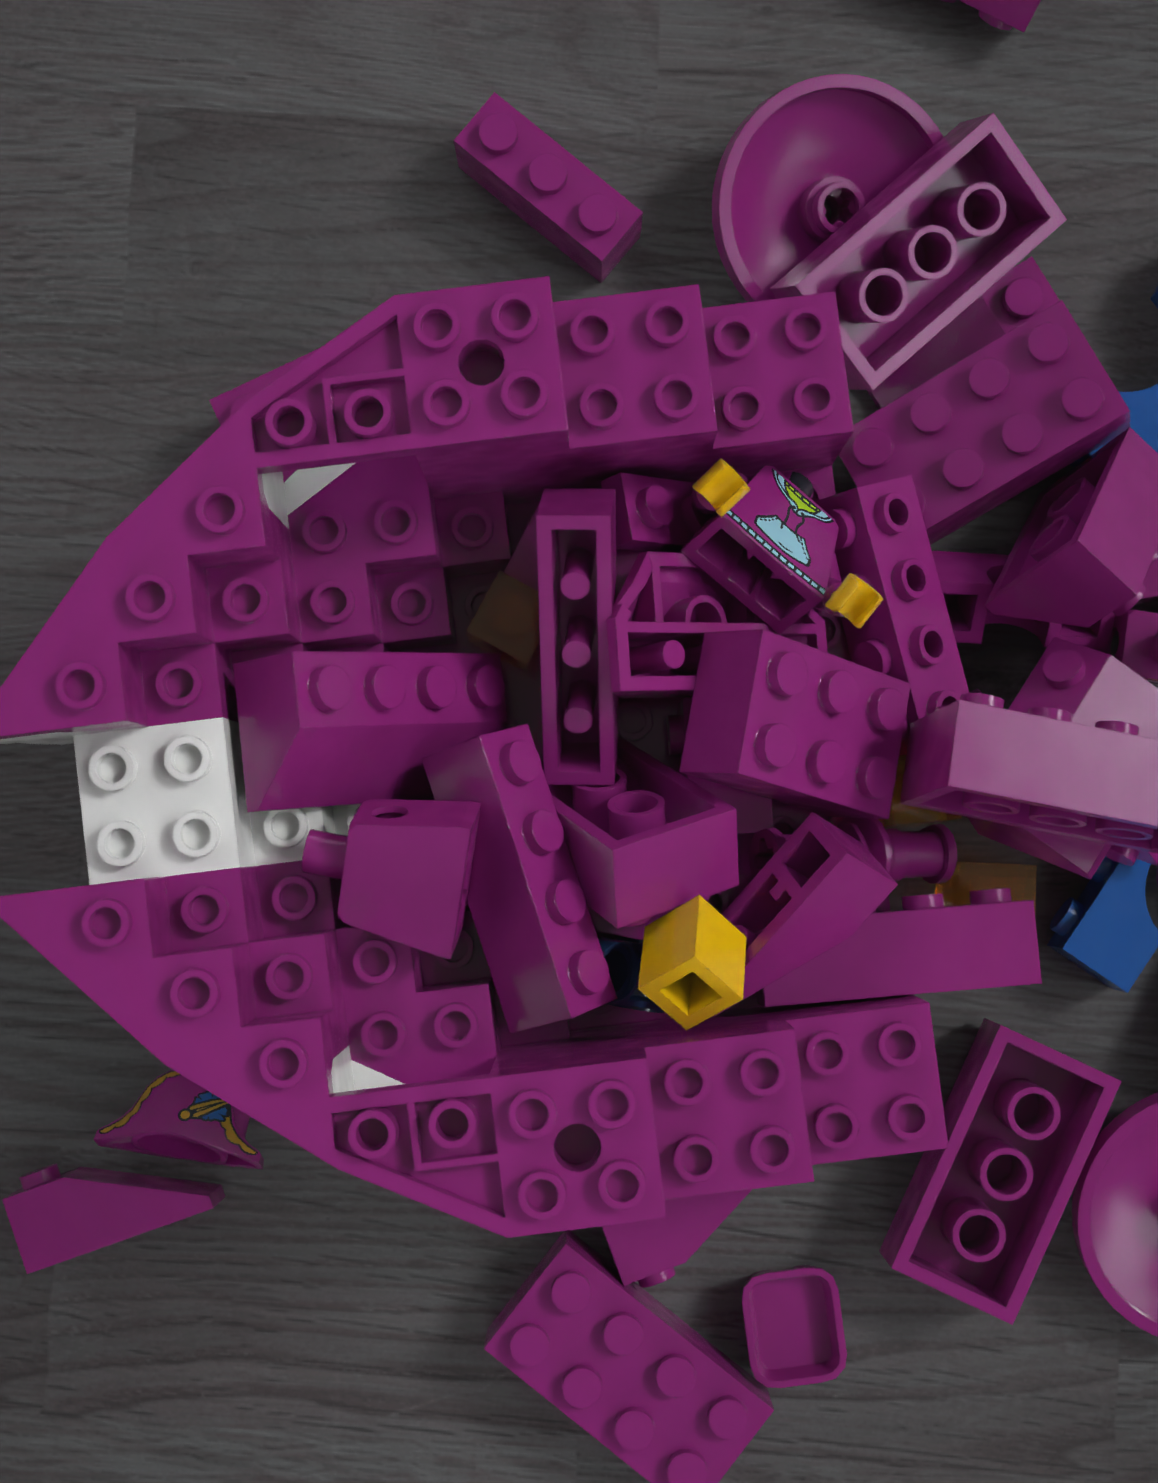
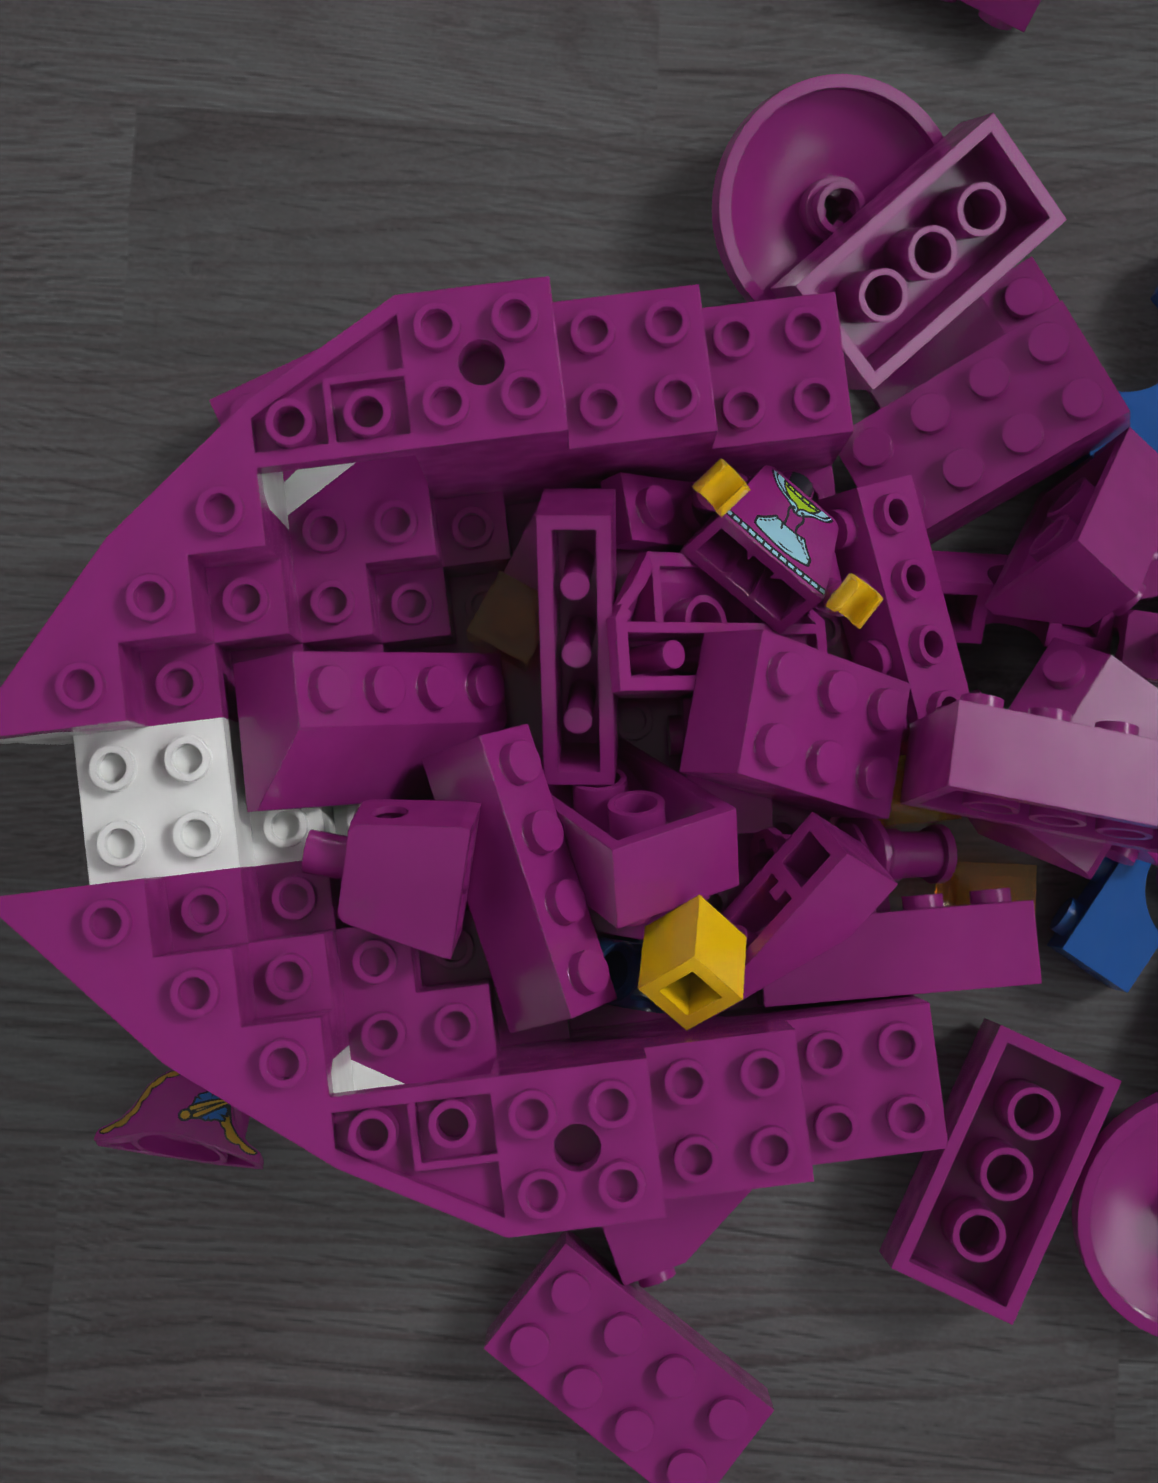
(91, 1208): magenta slope -> none
(548, 187): magenta brick -> none
(794, 1326): magenta piece -> none

